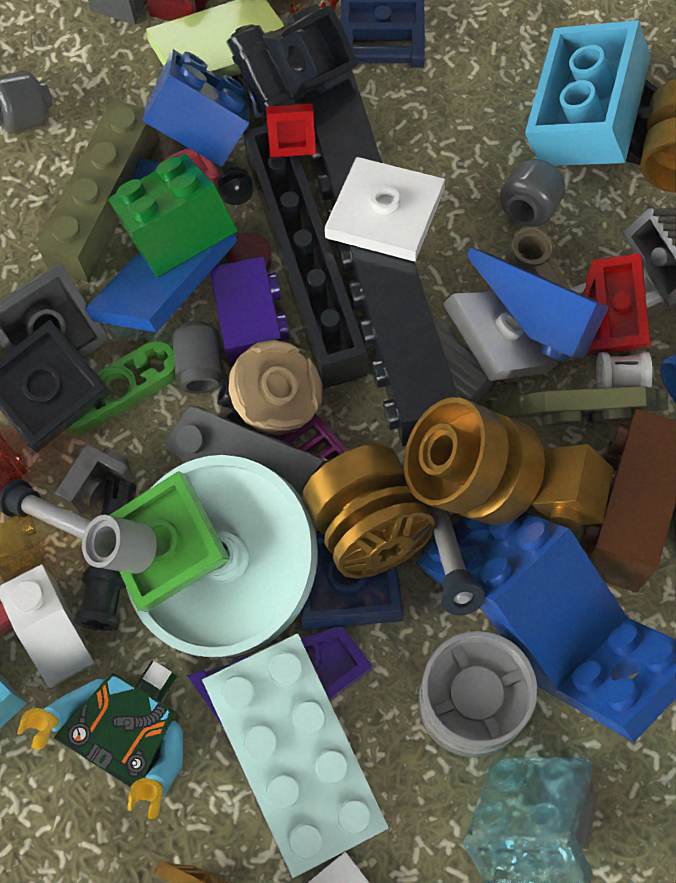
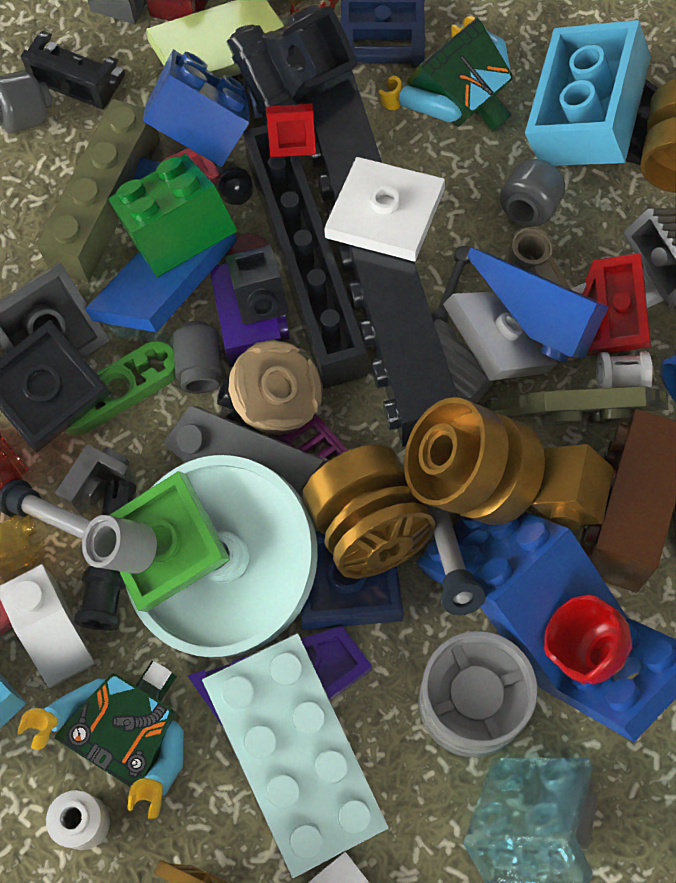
(71, 72): none -> black hinge
(94, 821): none -> white brick
(257, 285): none -> black bracket
(457, 79): none -> torso
(461, 260): none -> dark grey hinge
(588, 639): none -> red hair

